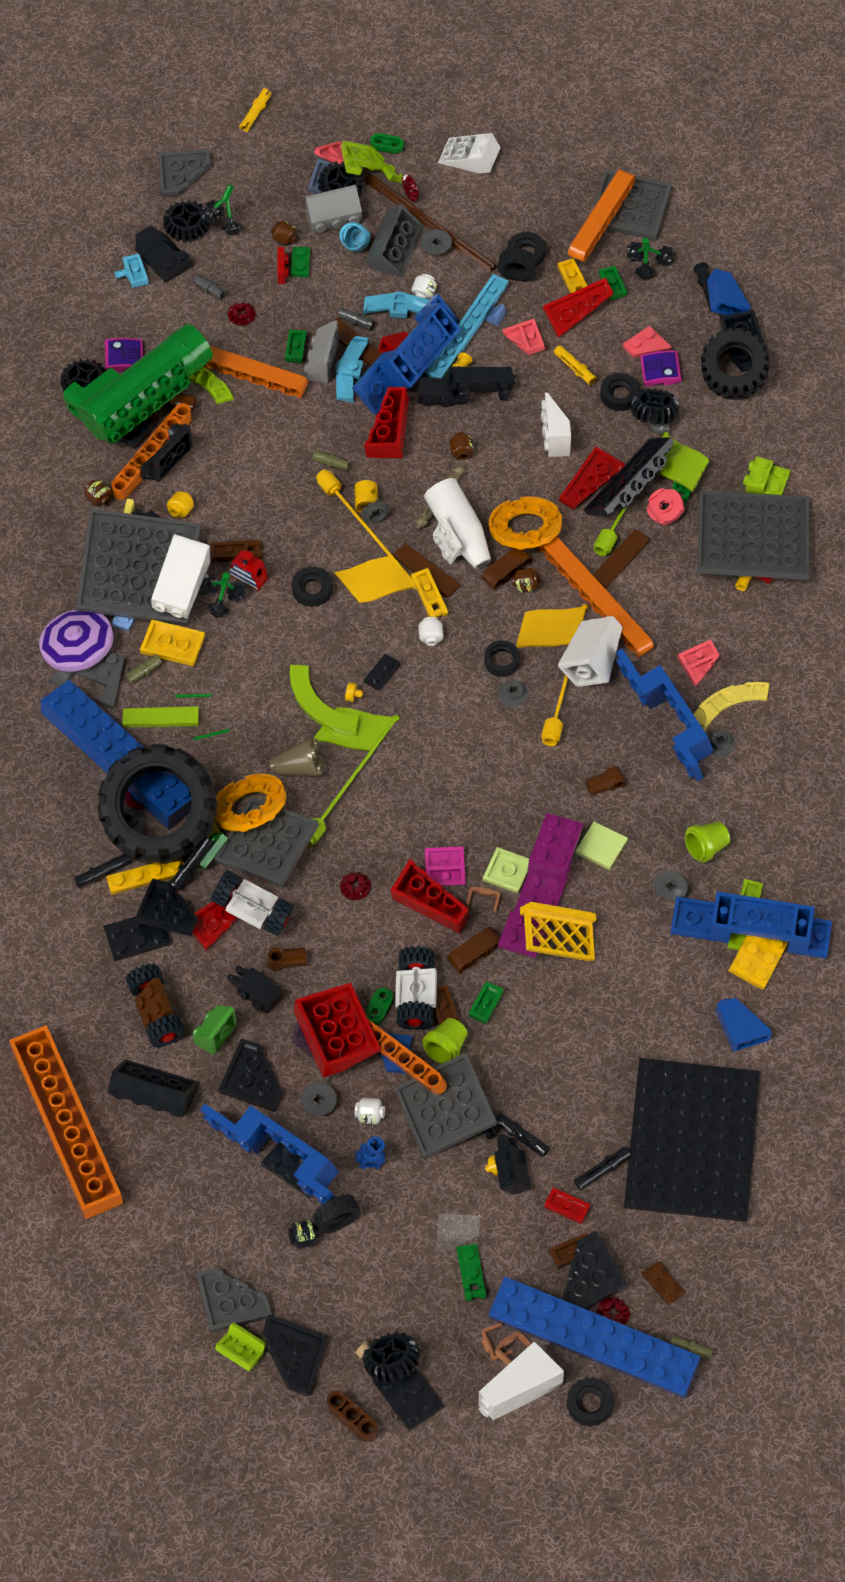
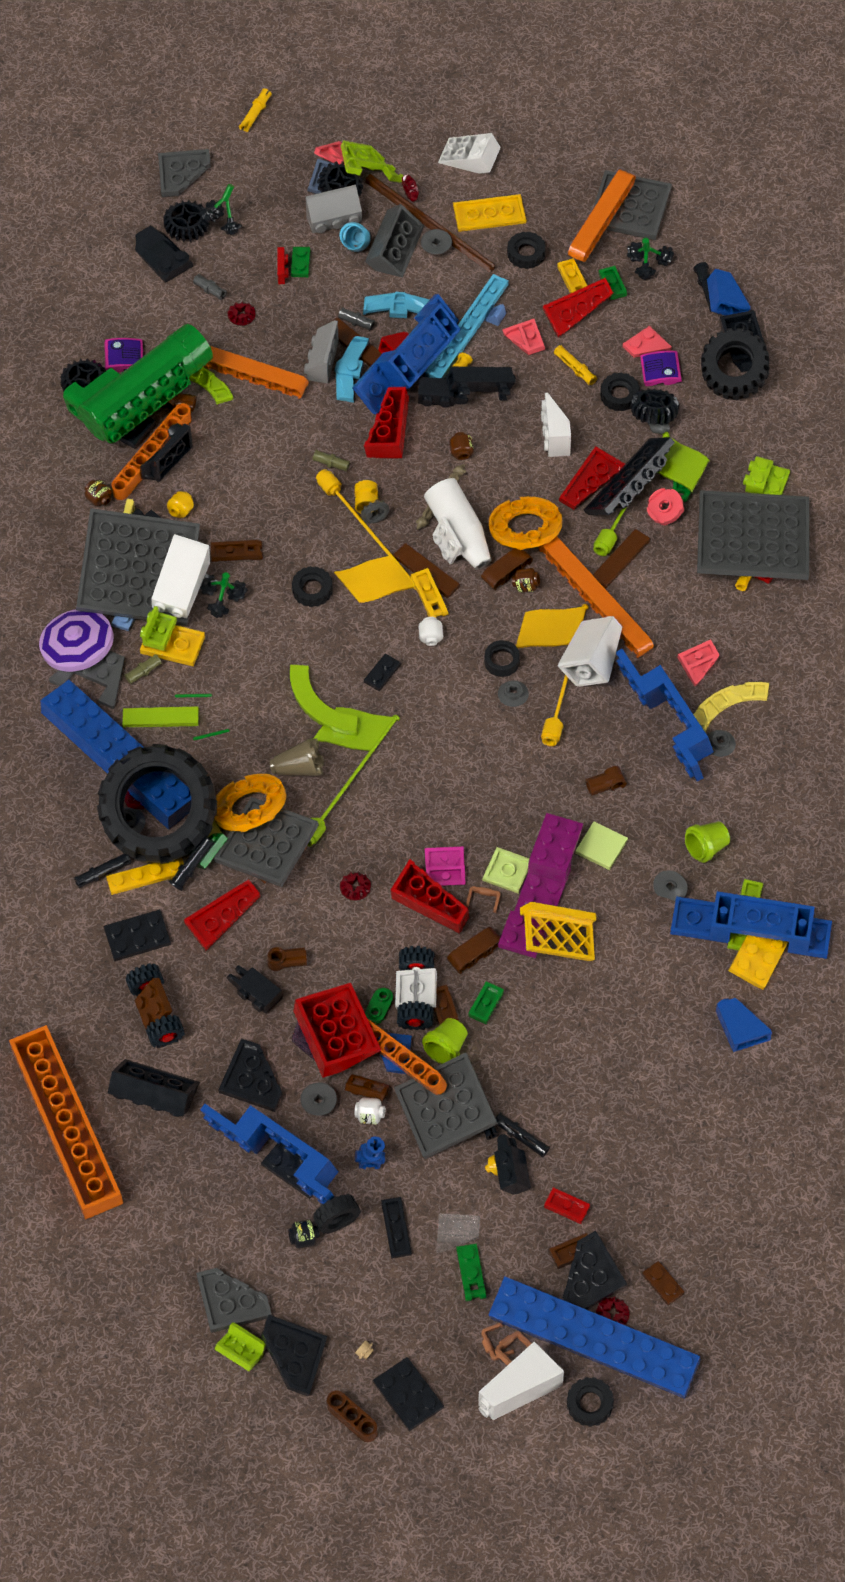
(133, 271): medium azure plate -> none
(158, 629): none -> lime bracket
(165, 909): black plate -> none
(215, 1028): bright green slope -> none
(249, 570): red torso -> none
(251, 903): plate -> none
(284, 232): reddish brown head -> none
(295, 346): green plate -> none
(352, 692): yellow tile -> none
(366, 1087): none -> reddish brown plate
(387, 143): green plate -> none
(391, 1357): black gear -> none
(396, 1227): none -> black tile
(424, 286): white head -> none
(489, 212): none -> yellow tile
(519, 256): black tyre -> none
(609, 1163): black pin -> none
(692, 1140): black plate -> none
(698, 1349): olive pin -> none

